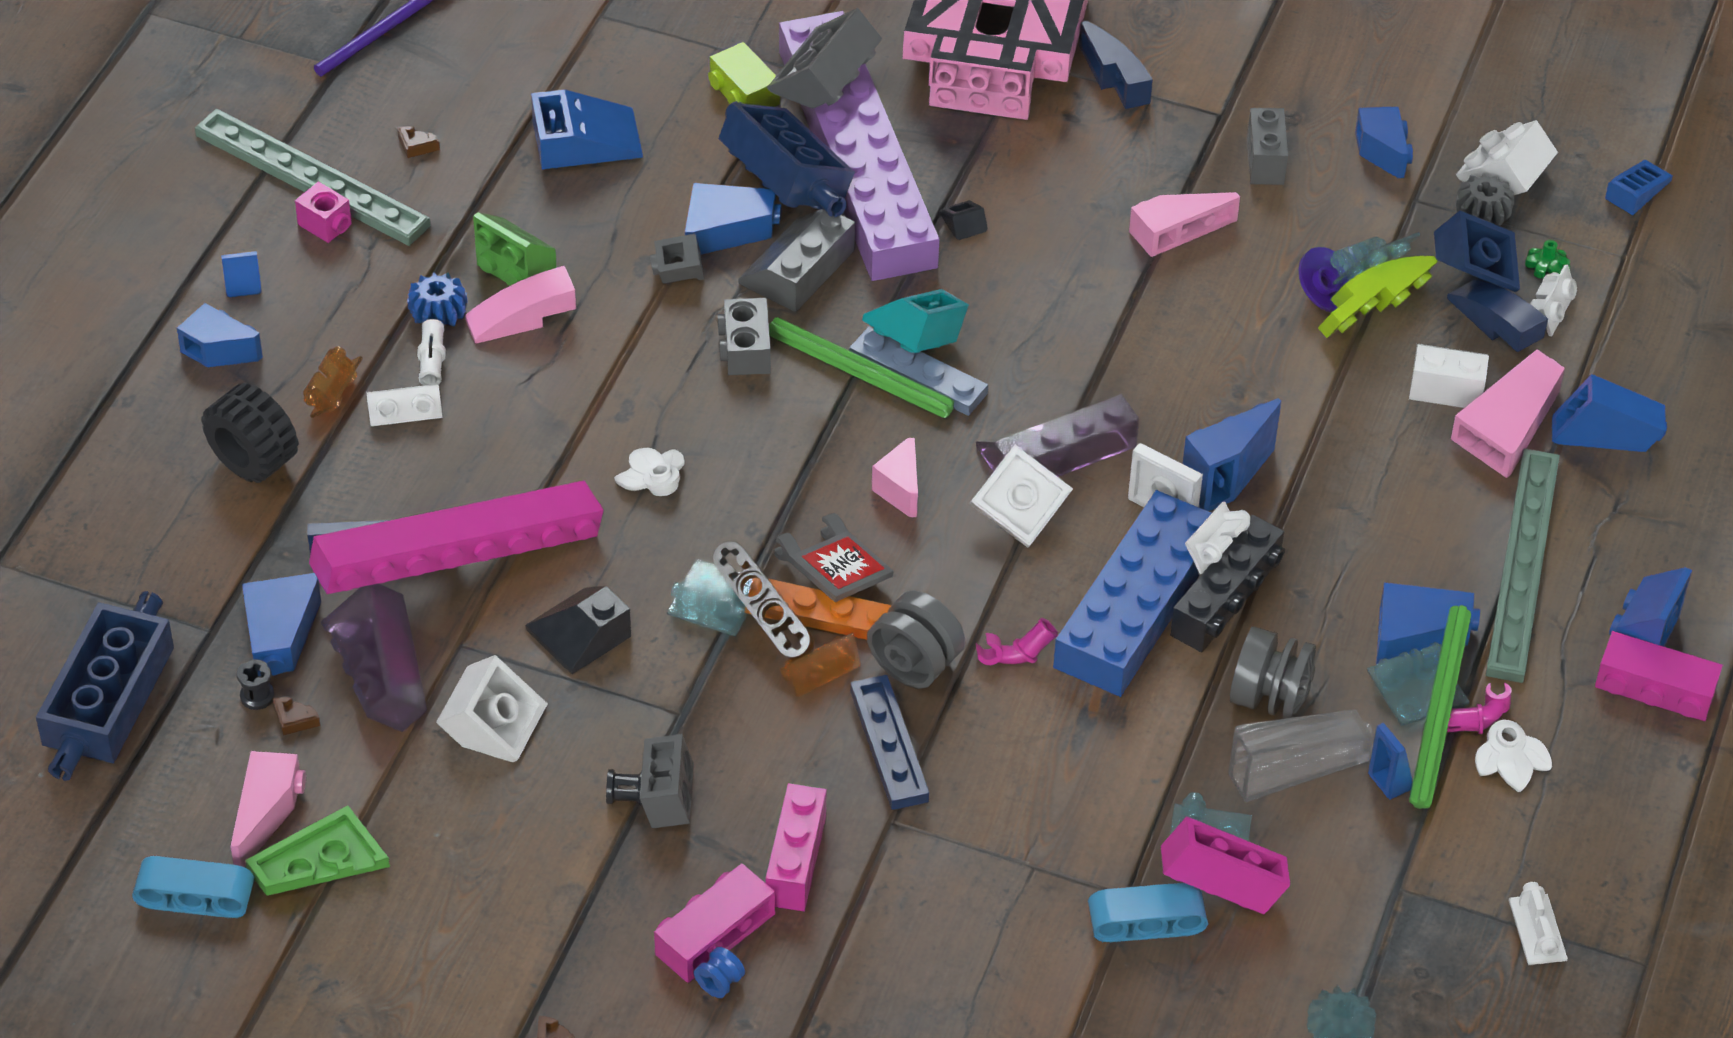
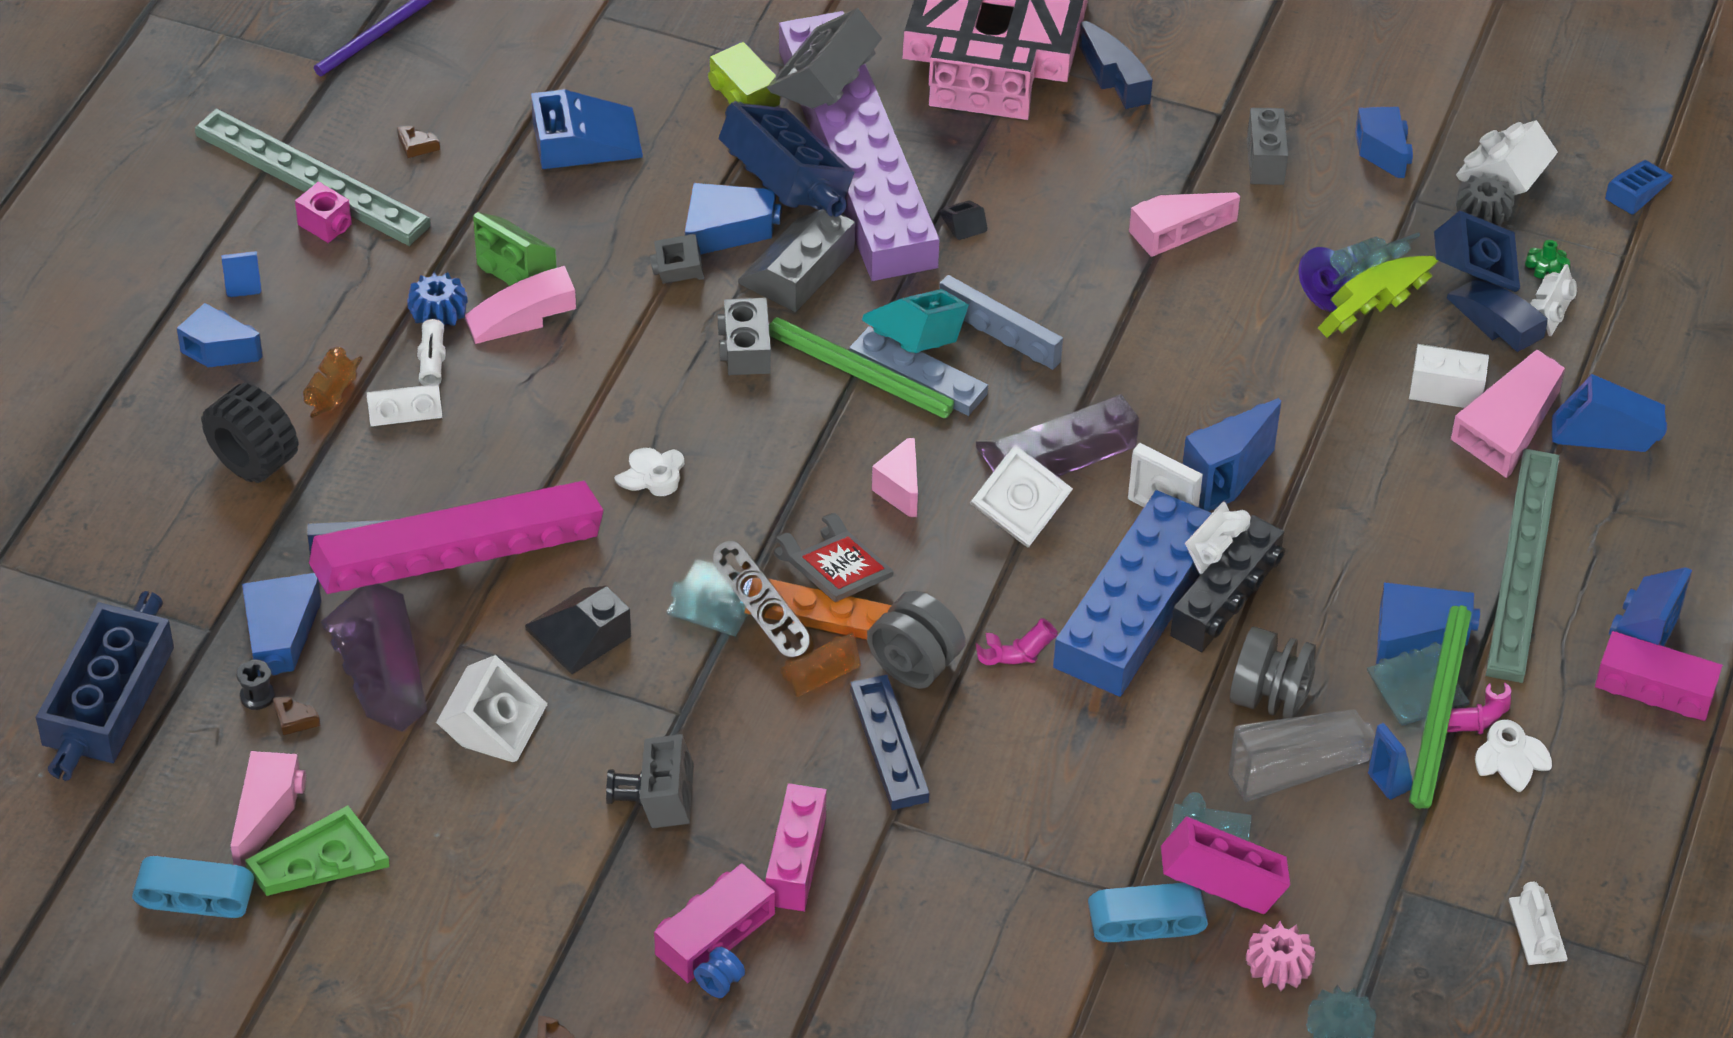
(1006, 324): none -> sand blue plate
(1280, 956): none -> bright pink gear

